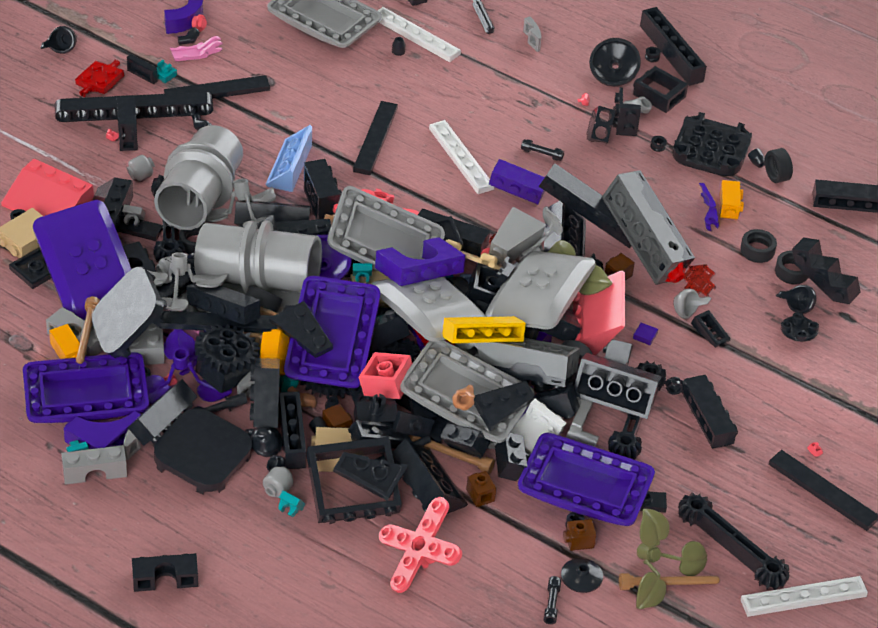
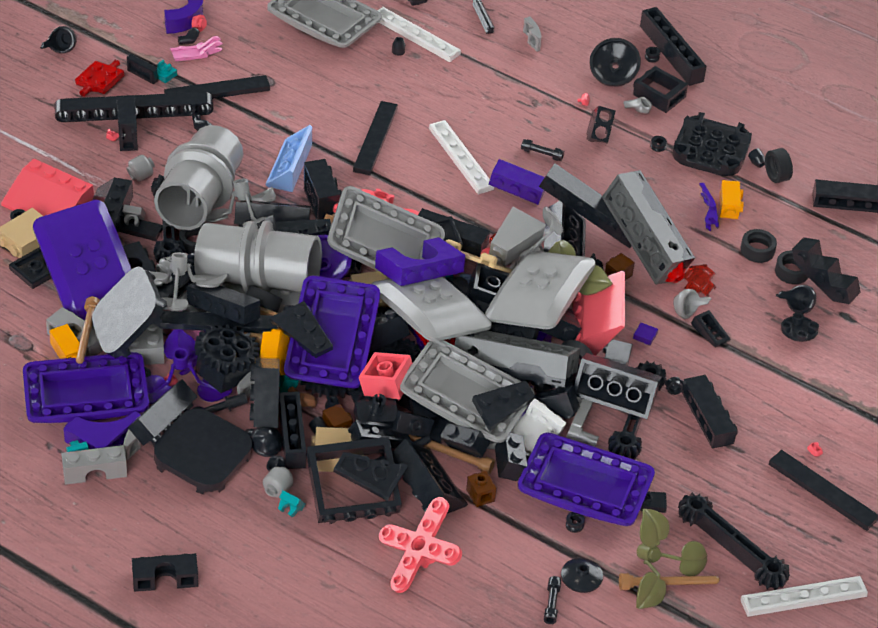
(362, 269): teal tile -> none
(464, 398): nougat animal -> none
(483, 329): yellow brick -> none
(504, 272): black plate -> none
(580, 535): reddish brown brick -> none
(626, 116): black bracket -> none

